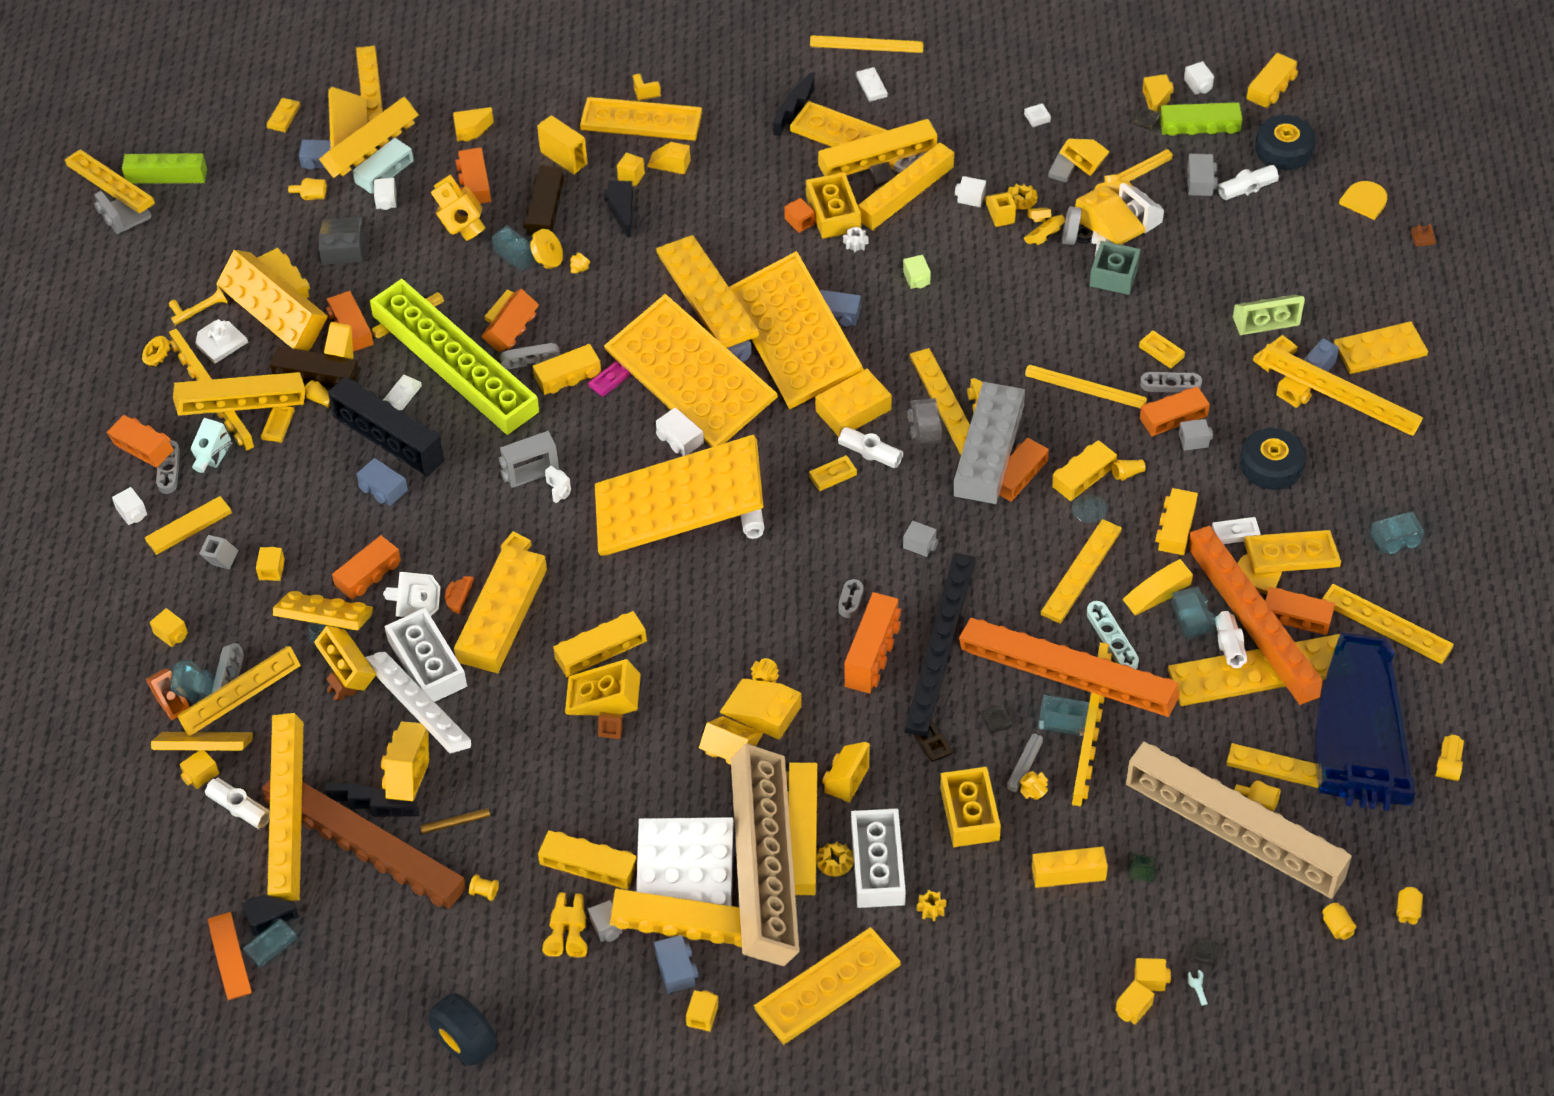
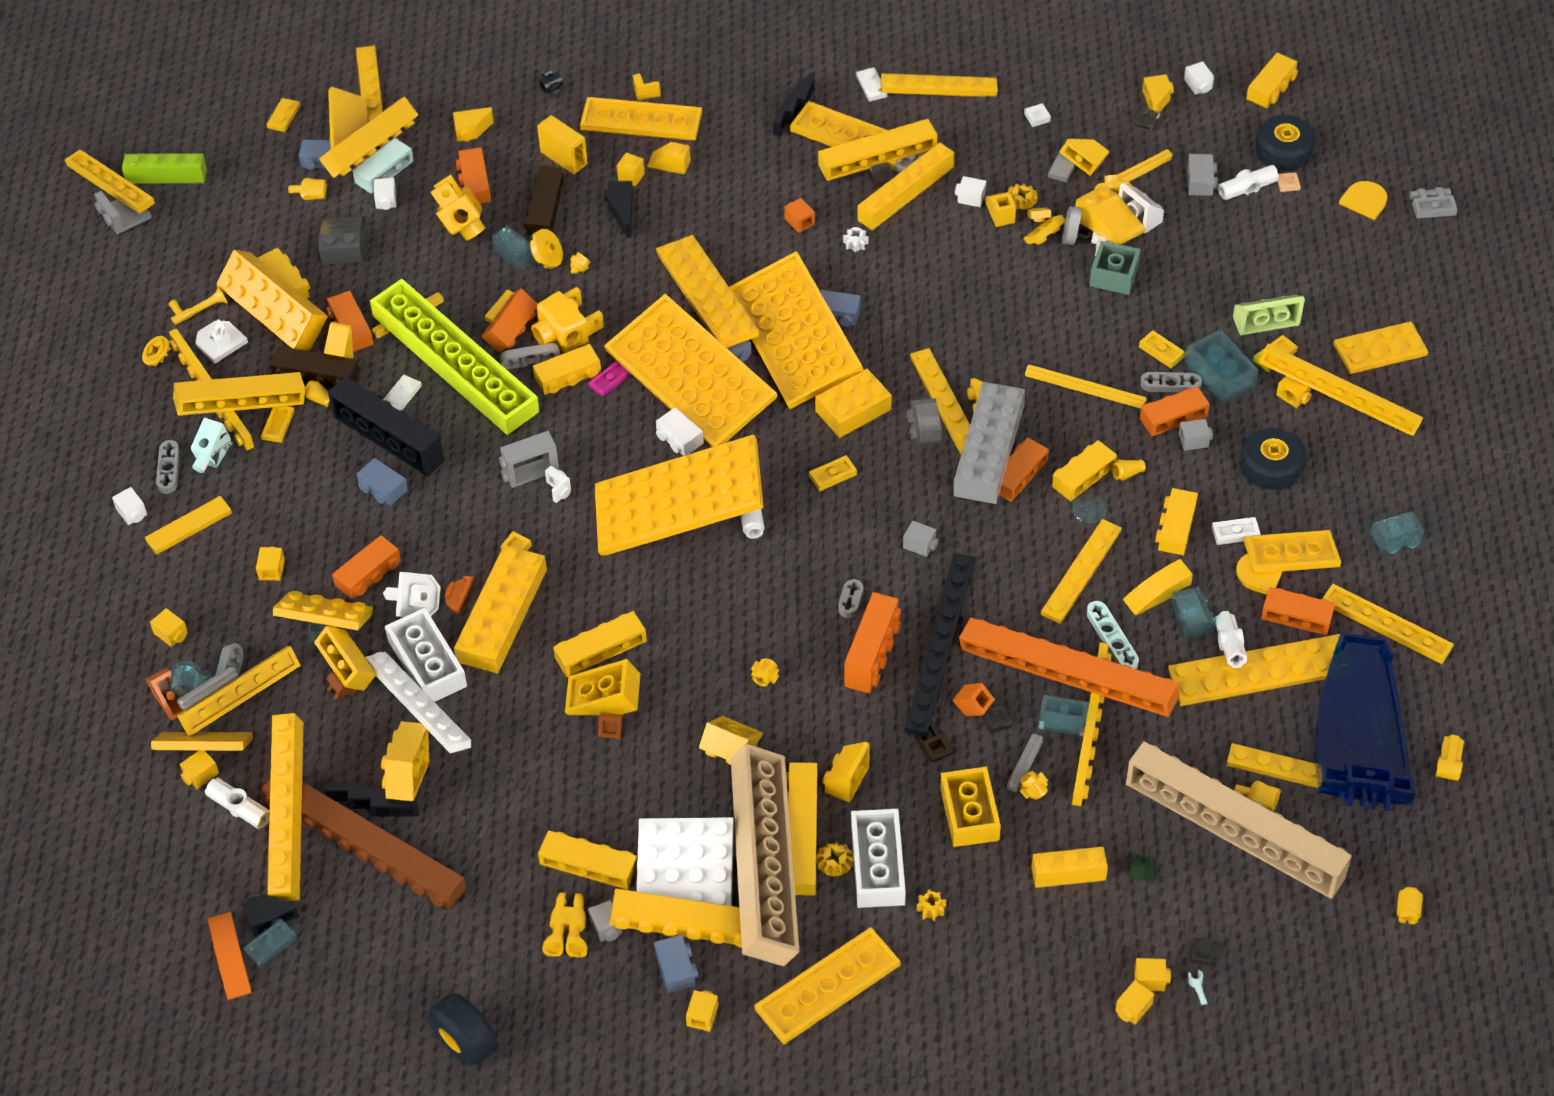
(140, 440): orange brick -> none
(207, 688): none -> light grey axle
(218, 552): light grey brick -> none
(454, 821): pearl gold bar -> none
(483, 887): yellow bush -> none
(551, 82): none -> black gear
(563, 322): none -> yellow piece
(763, 706): yellow slope -> none
(833, 204): yellow brick -> none
(866, 44): yellow axle -> none
(870, 447): white piece -> none
(916, 271): yellowish green brick -> none
(938, 85): none -> yellow plate
(973, 699): none -> orange brick
(1200, 118): lime brick -> none
(1221, 366): none -> clear light blue brick
(1255, 615): orange brick -> none
(1288, 182): none -> light nougat tile
(1323, 355): sand blue brick -> none
(1339, 921): yellow brick -> none
(1423, 235): dark orange tile -> none
(1433, 202): none -> light grey plate

